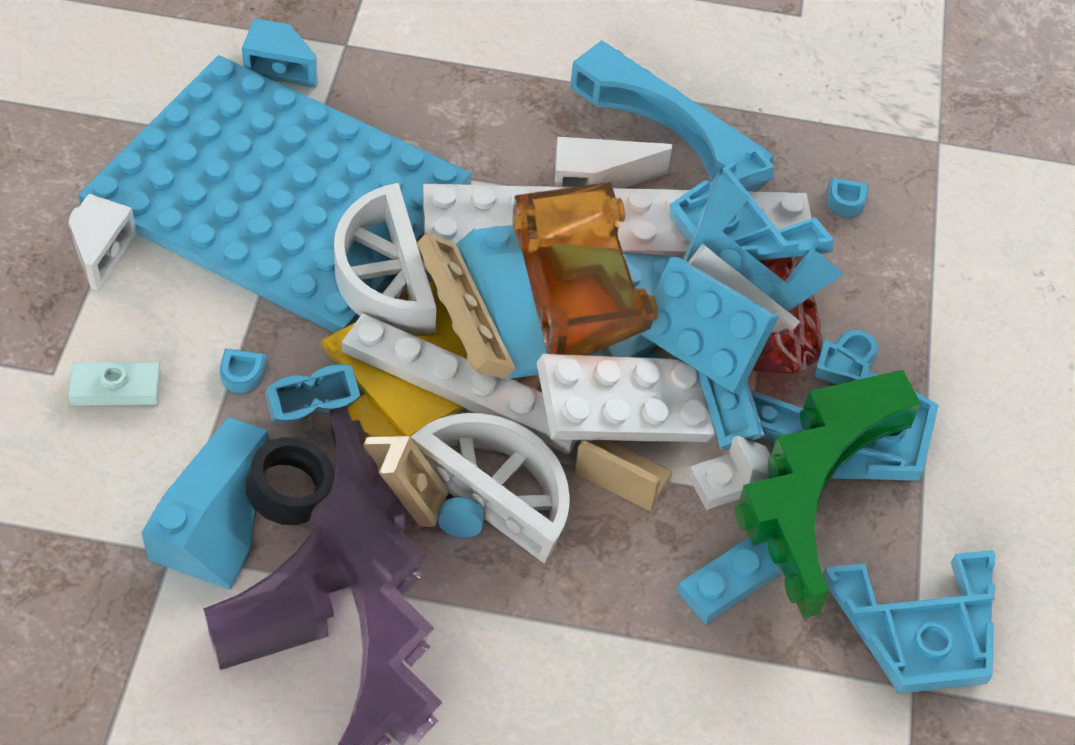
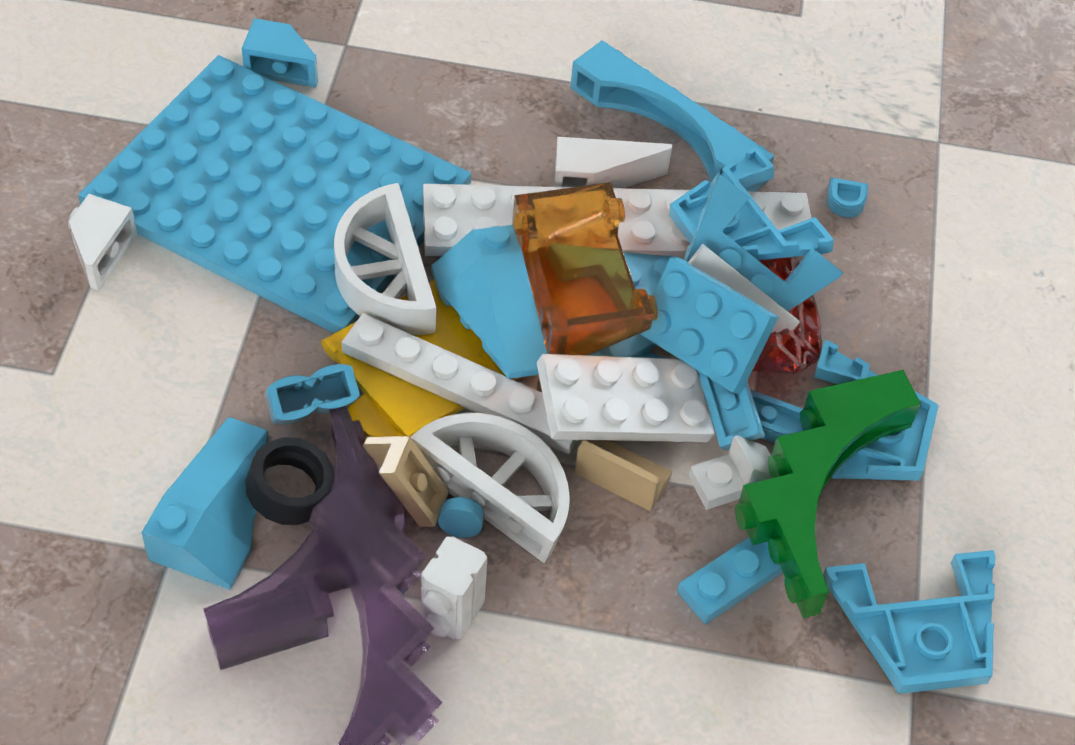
(114, 383): light aqua plate -> none
(242, 370): medium azure tile -> none
(453, 588): none -> white brick
(465, 306): tan plate -> none
(858, 344): medium azure tile -> none

